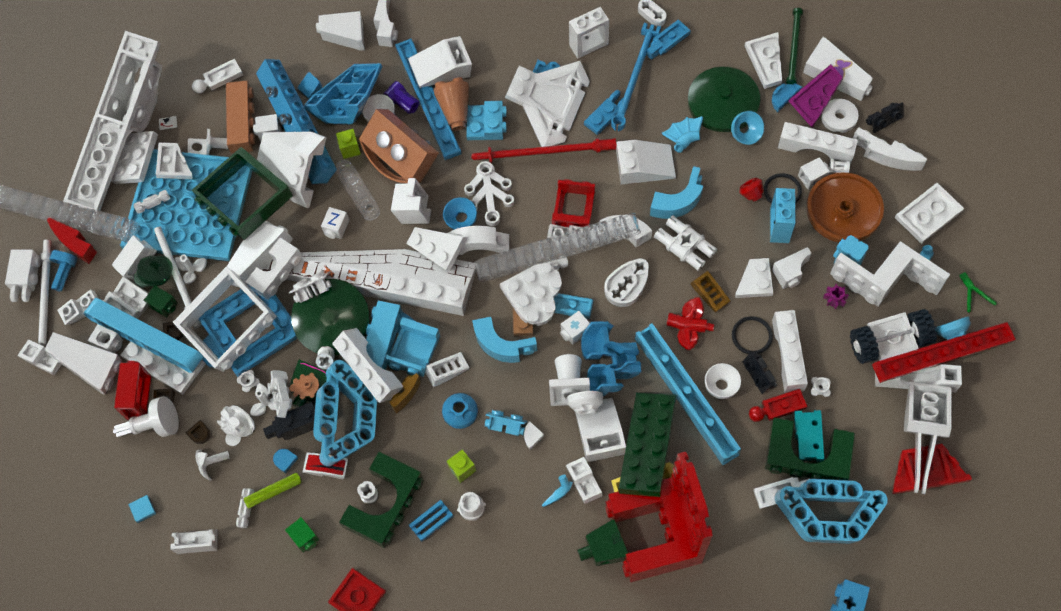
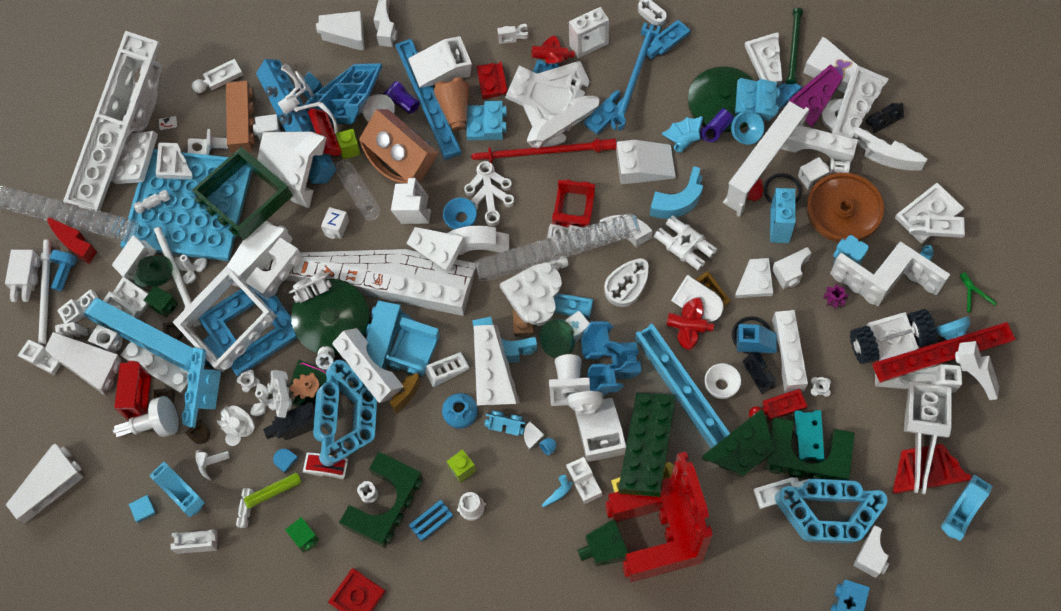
(45, 484): none -> white slope
(74, 330): none -> white tile
(177, 489): none -> medium azure arch
(201, 388): none -> medium azure bracket
(290, 102): none -> white plant
(323, 127): none -> red plate
(491, 80): none -> red plate
(493, 374): none -> white wedge
(510, 34): none -> white plate
(548, 446): none -> dark azure hinge
(551, 51): none -> red plant
(555, 125): none -> white brick
(557, 338): none -> clear green tile
(691, 289): none -> white window
(717, 124): none -> dark purple piece
(743, 447): none -> dark green wing
(755, 339): none -> dark azure slope
(757, 97): none -> medium azure plate
(762, 155): none -> white piece
(861, 92): none -> white wing
(871, 556): none -> white arch
(938, 226): none -> white hinge
(965, 507): none -> medium azure arch
(979, 367): none -> white slope

